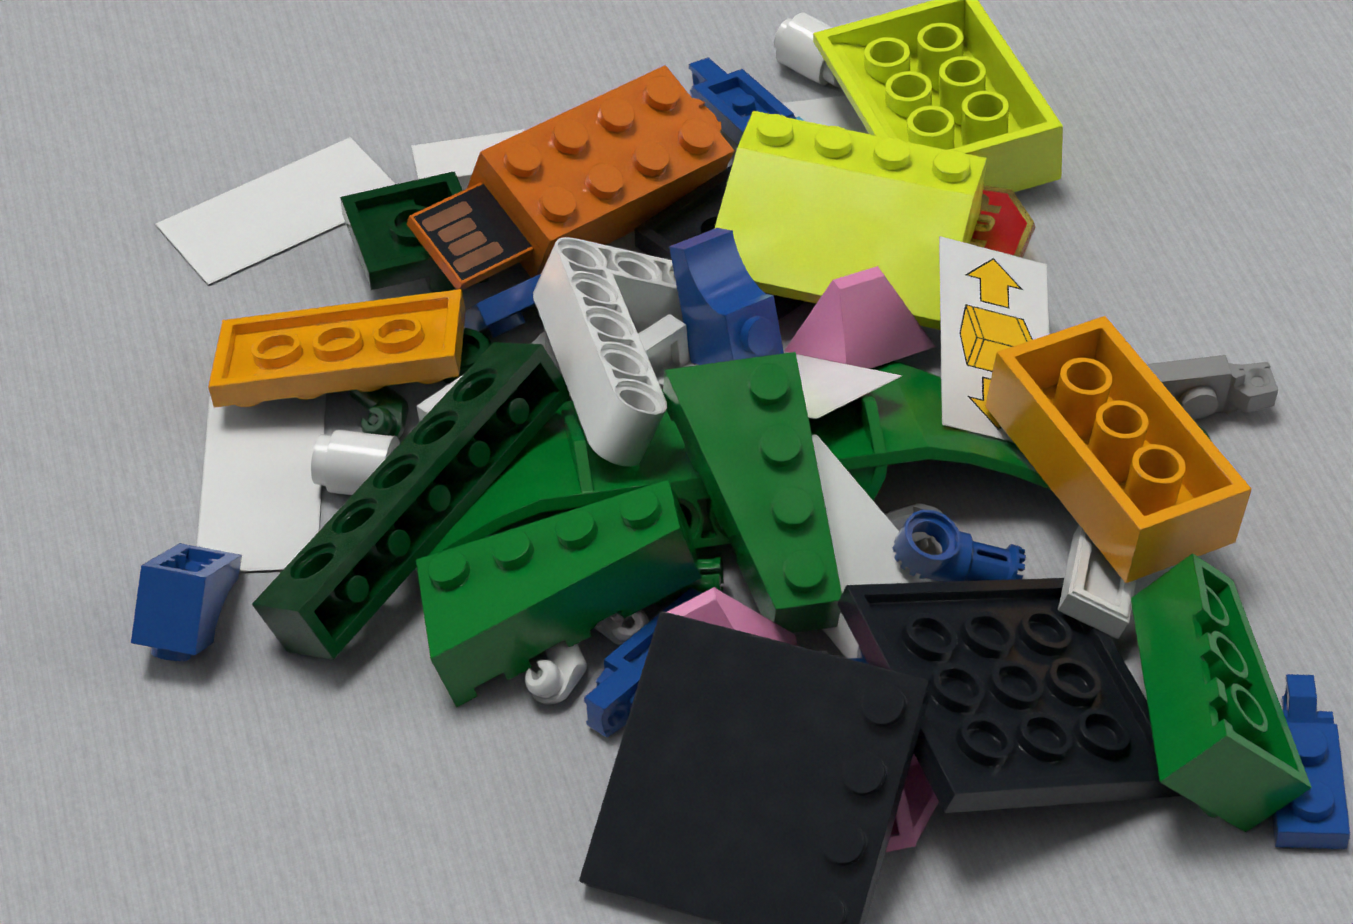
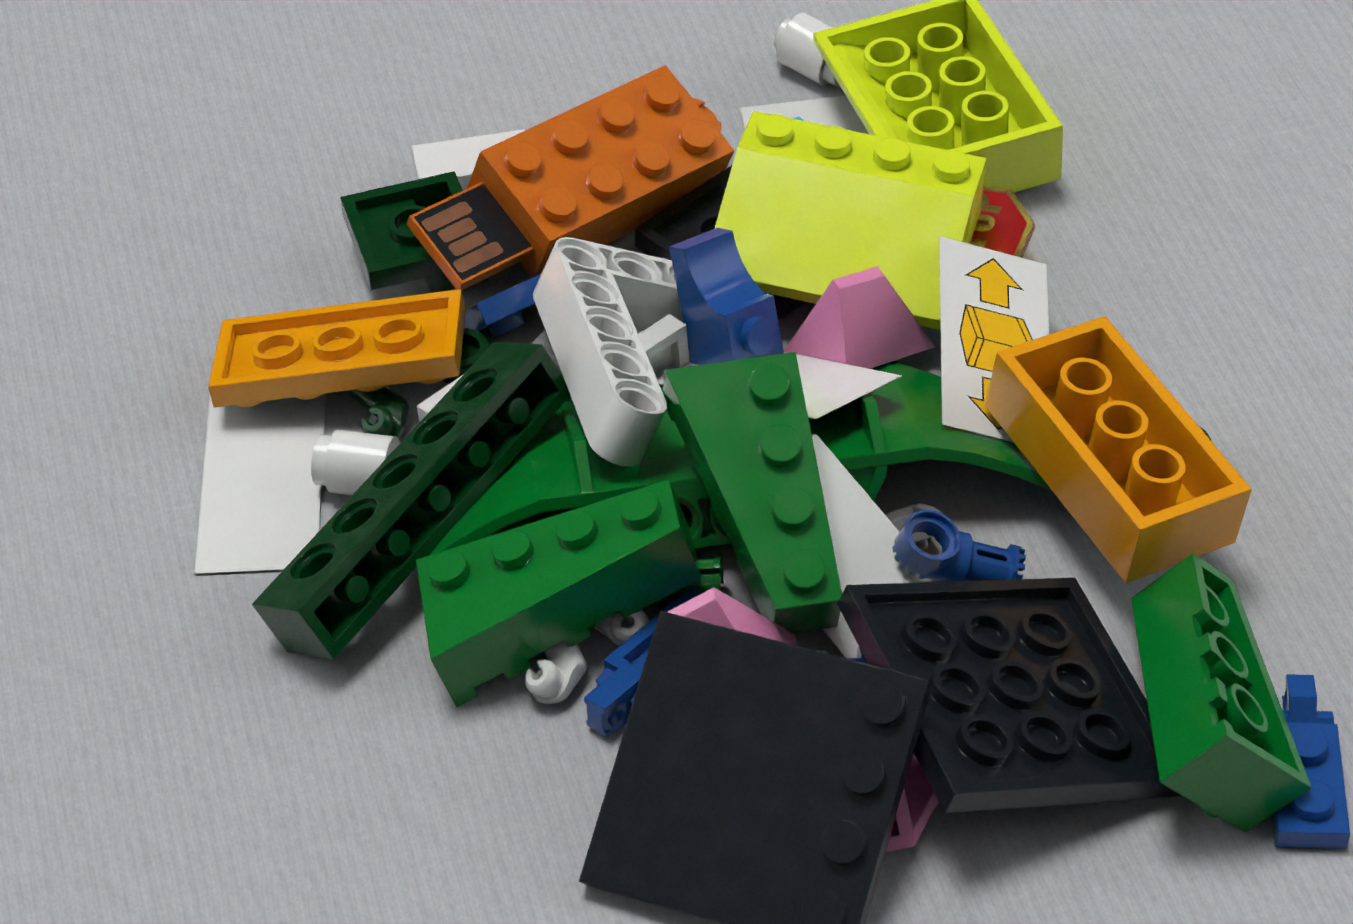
(182, 600): blue arch -> none
(272, 211): white sticker -> none
(732, 96): blue hinge -> none
(1094, 589): white tile -> none
(1217, 386): light grey hinge -> none

